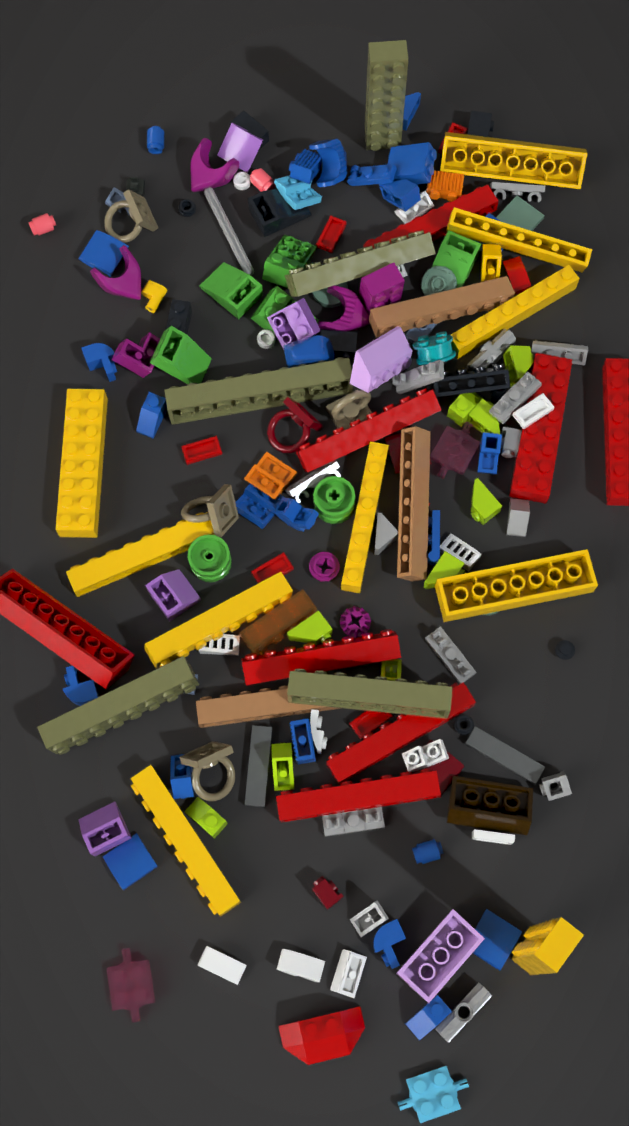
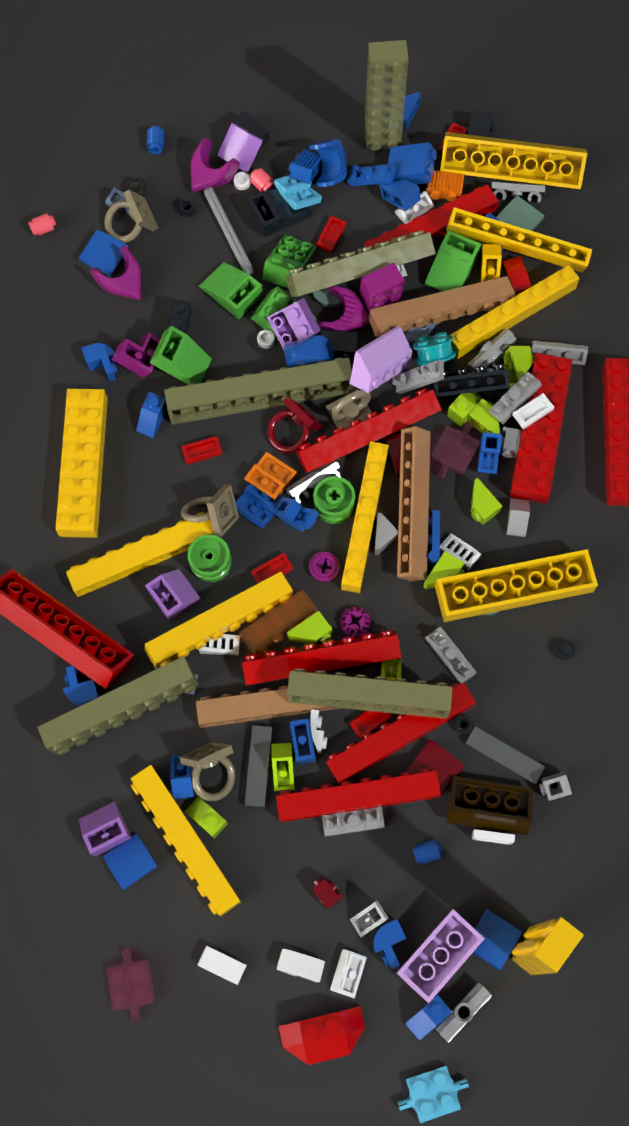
(155, 293): yellow piece -> none
(425, 756): white slope -> none
(438, 280): sand green tile -> none

